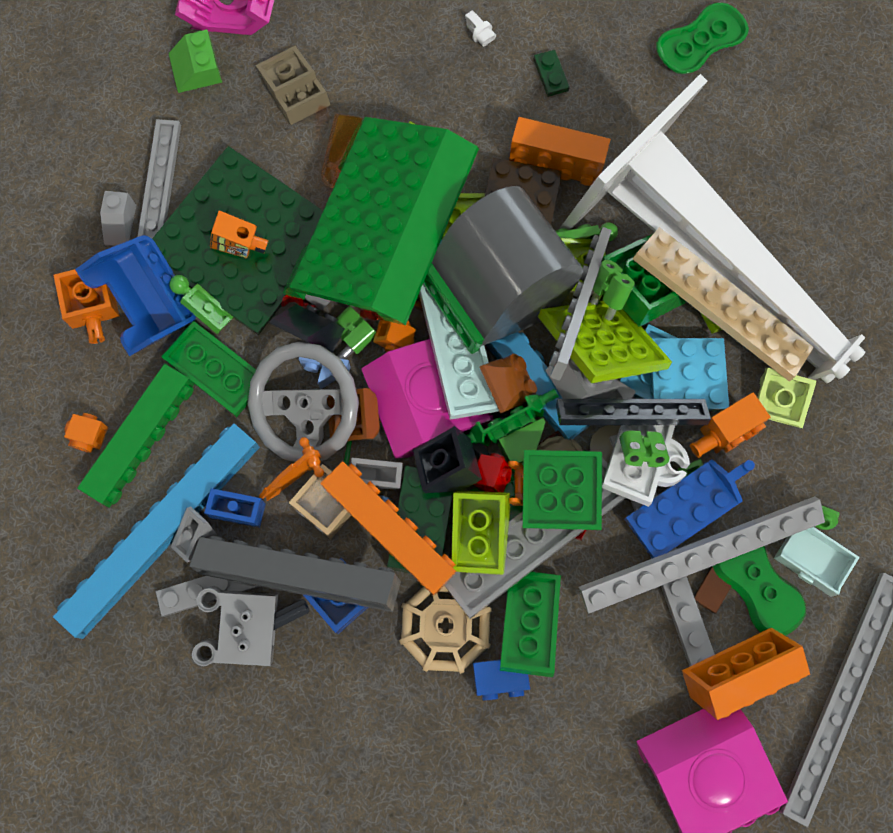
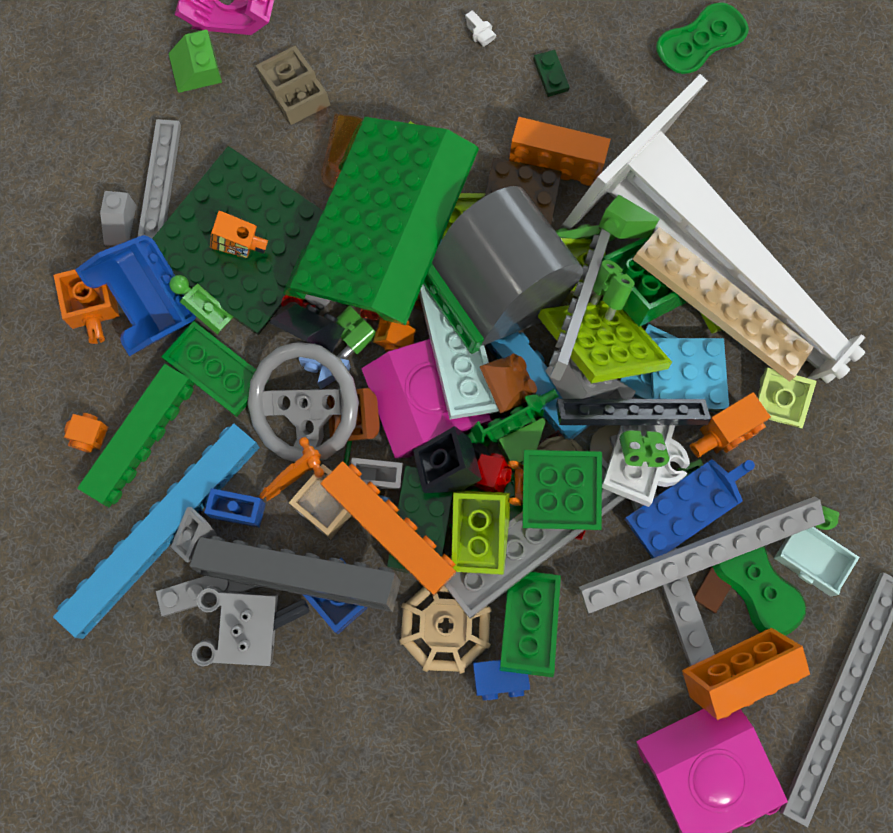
(628, 220): none -> bright green slope

